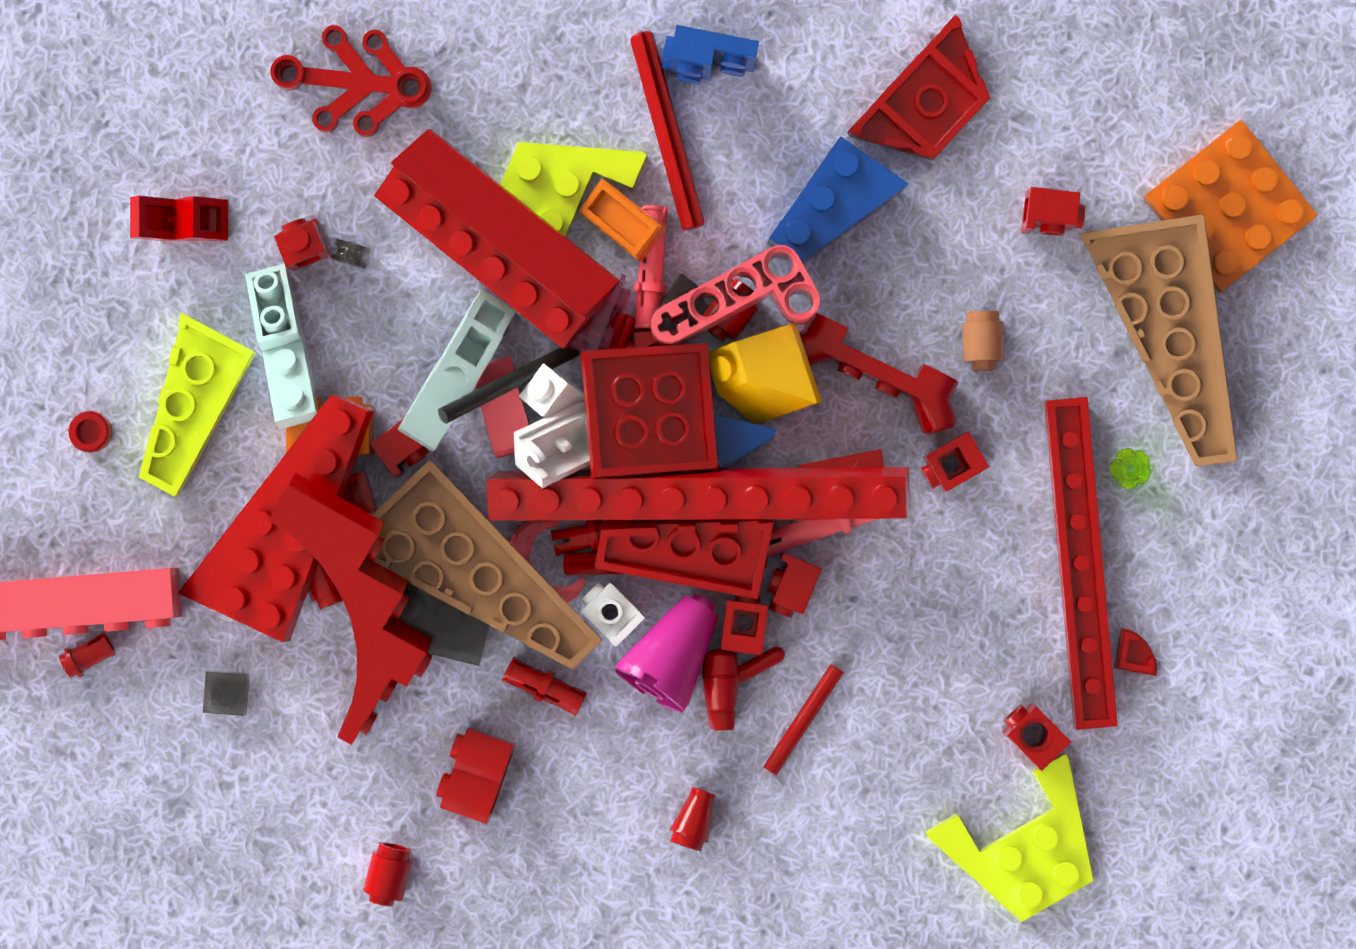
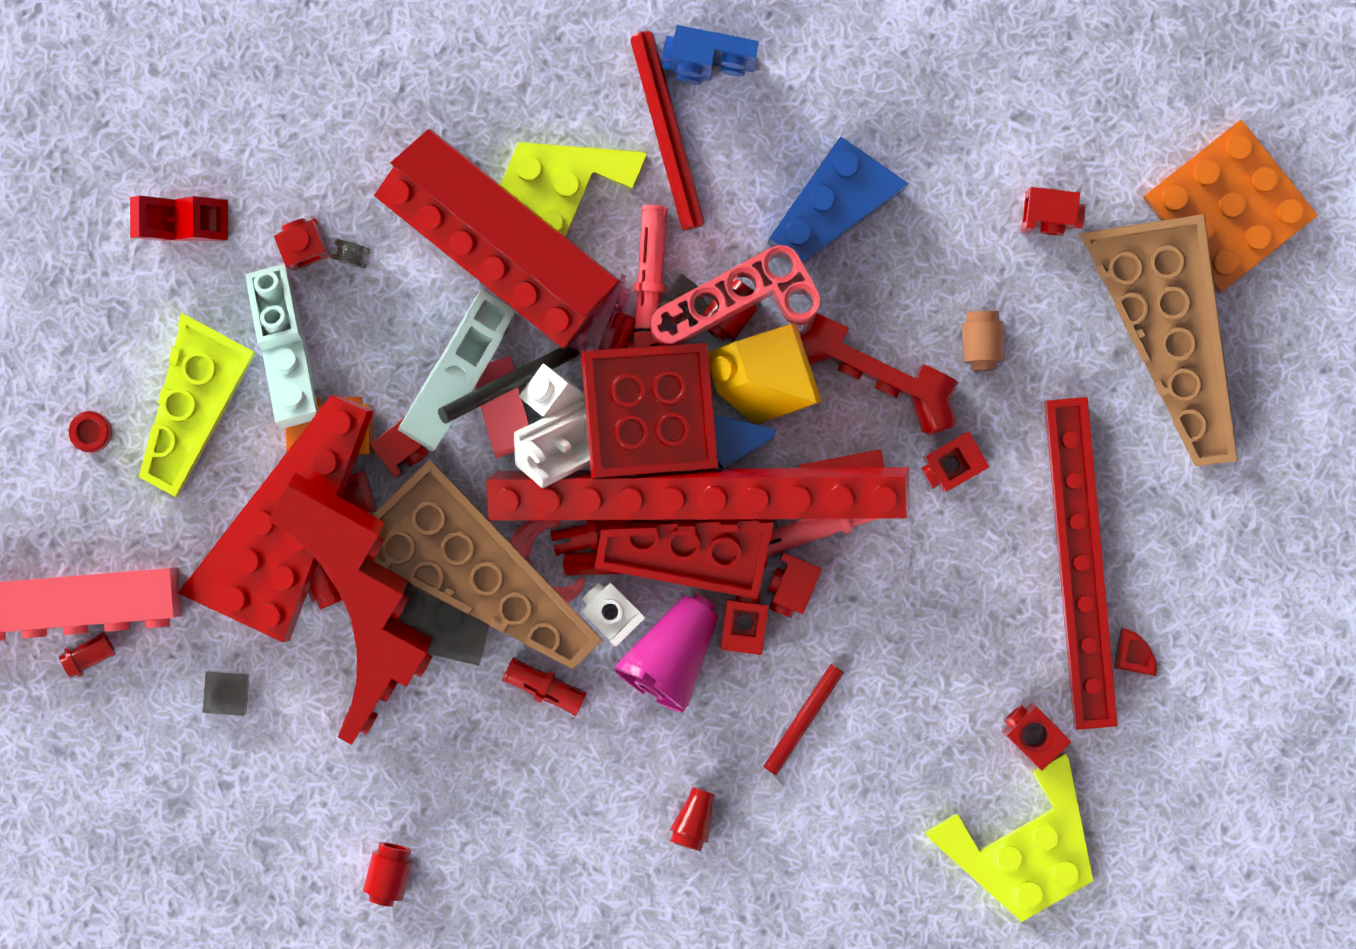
(359, 81): red plant -> none
(476, 774): red brick -> none
(622, 219): orange tile -> none
(722, 679): red piece -> none
(928, 99): red wing -> none
(1141, 468): clear neon green plate -> none

